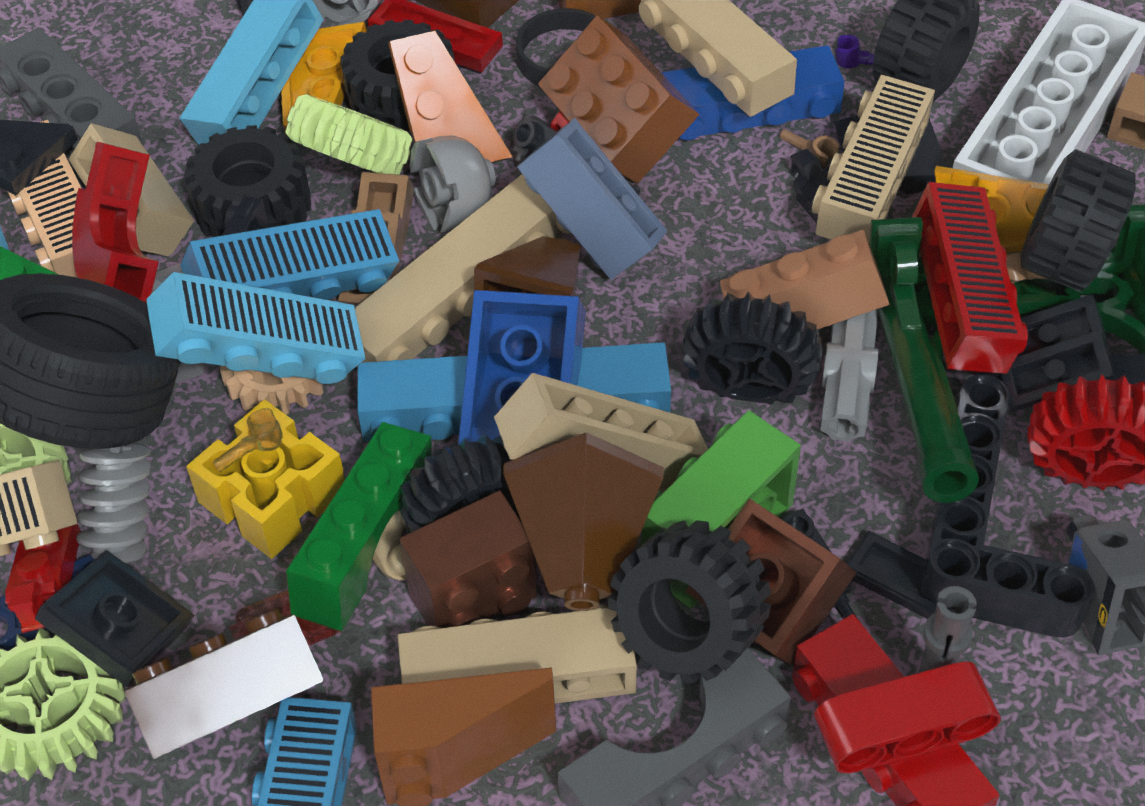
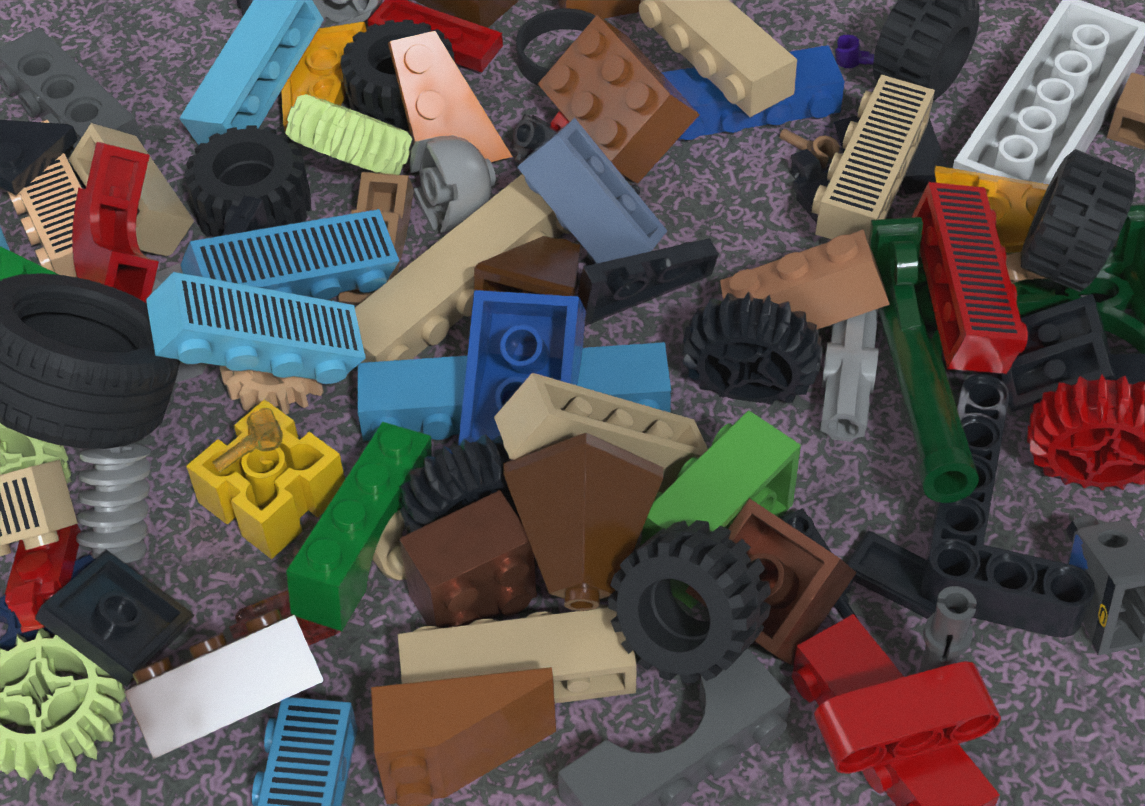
(635, 279): none -> black wing

